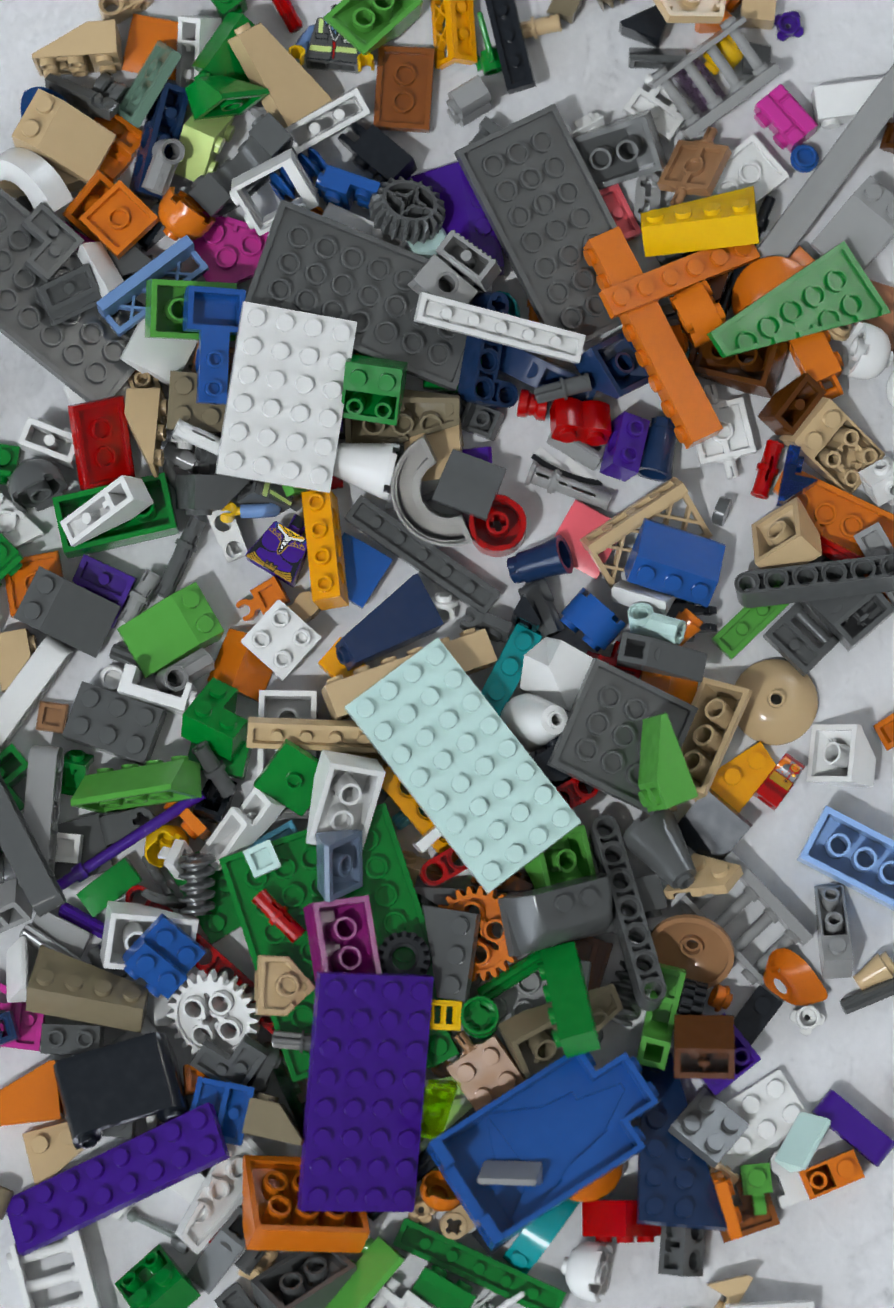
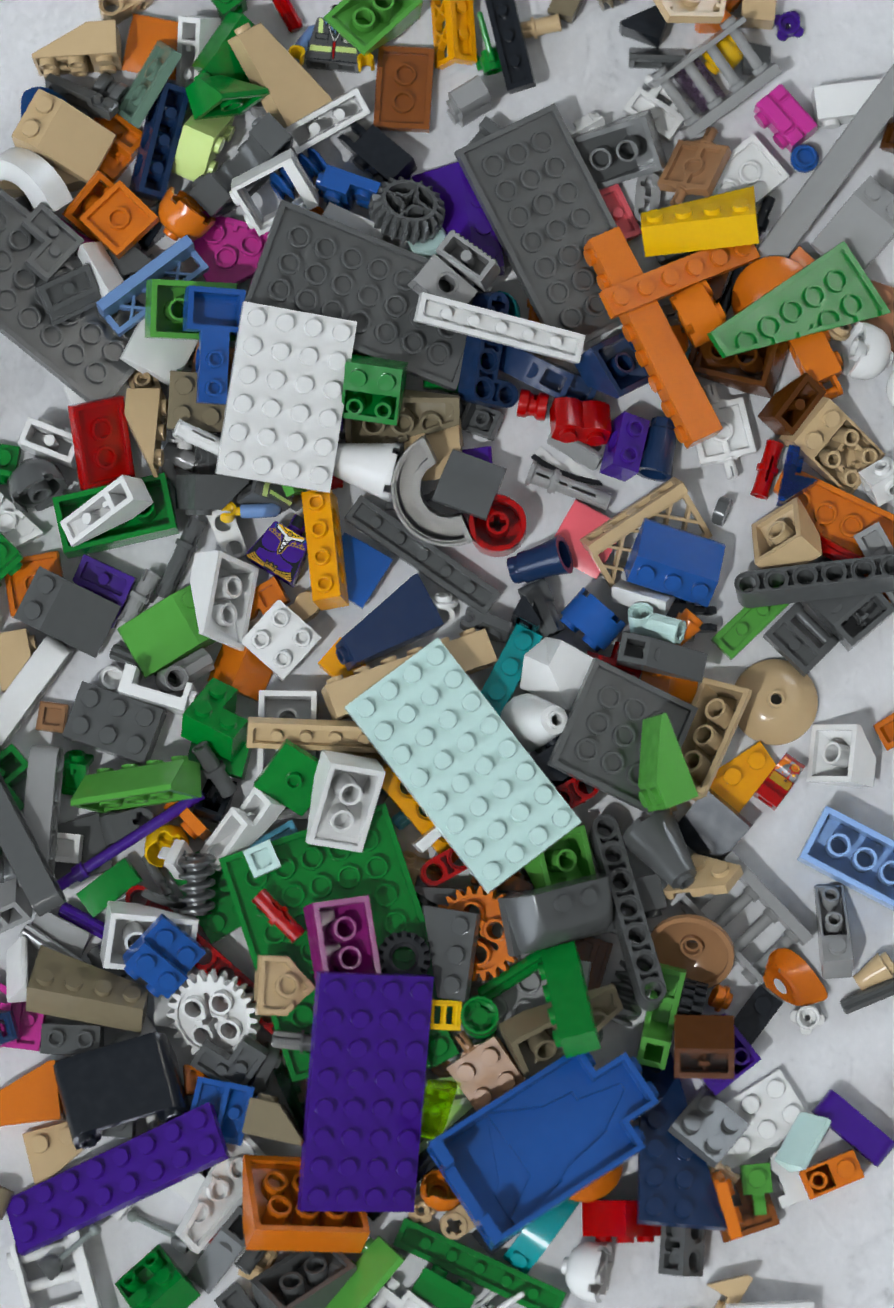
(52, 1264): none -> hinge
(161, 168): light grey piece -> none
(223, 596): none -> white slope
(339, 863): sand blue slope -> none
(511, 1173): light grey slope -> none
(562, 388): dark grey axle -> none

